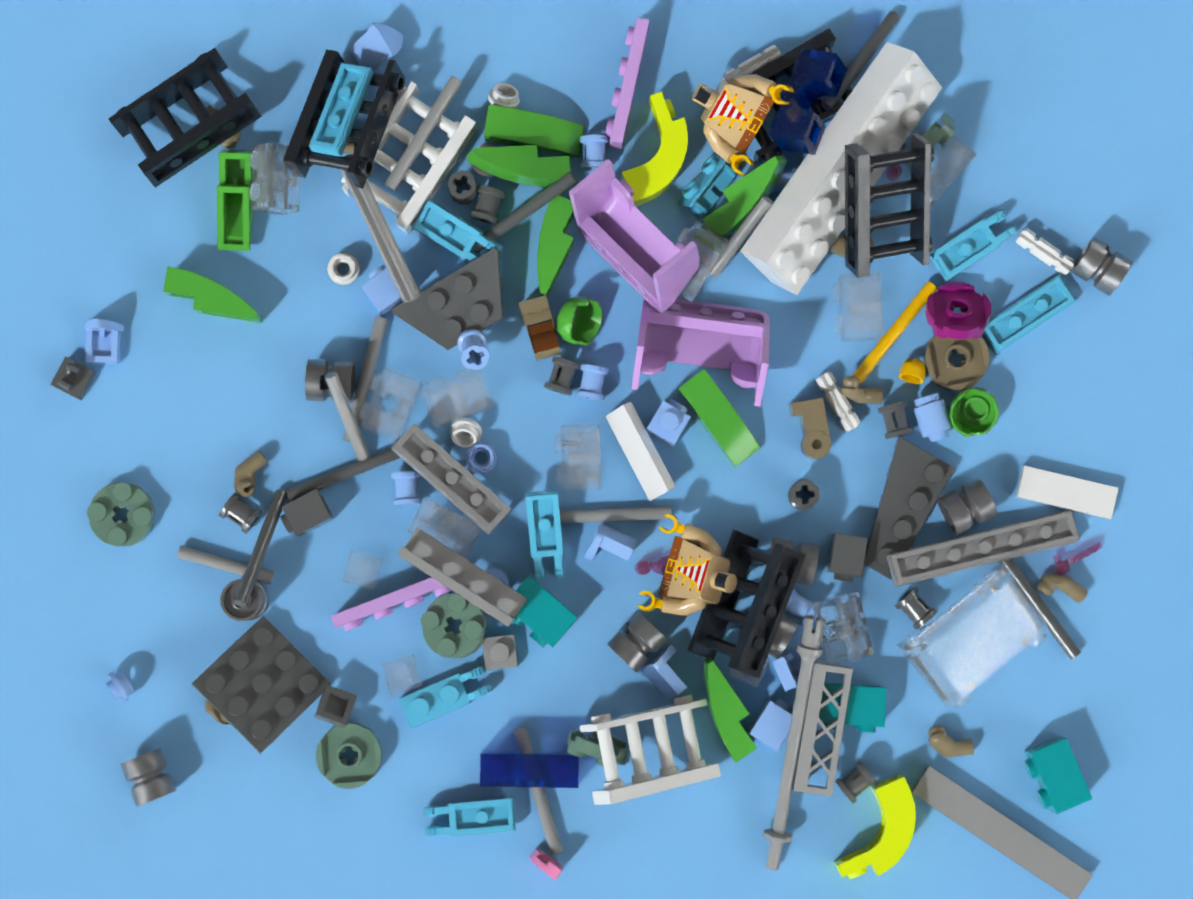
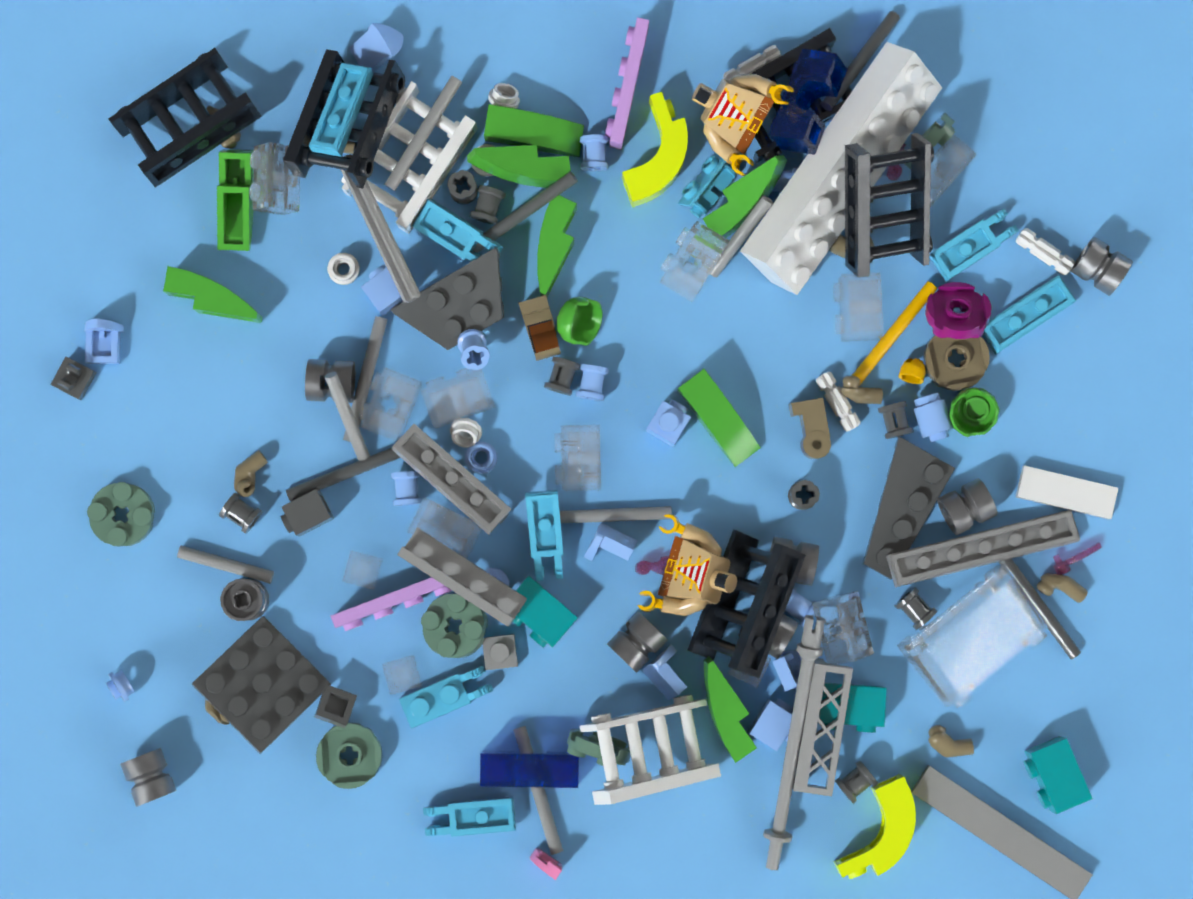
(260, 548): dark grey bar -> none
(630, 240): lavender windscreen -> none
(640, 451): white tile -> none
(705, 337): lavender windscreen -> none
(846, 556): dark grey brick -> none

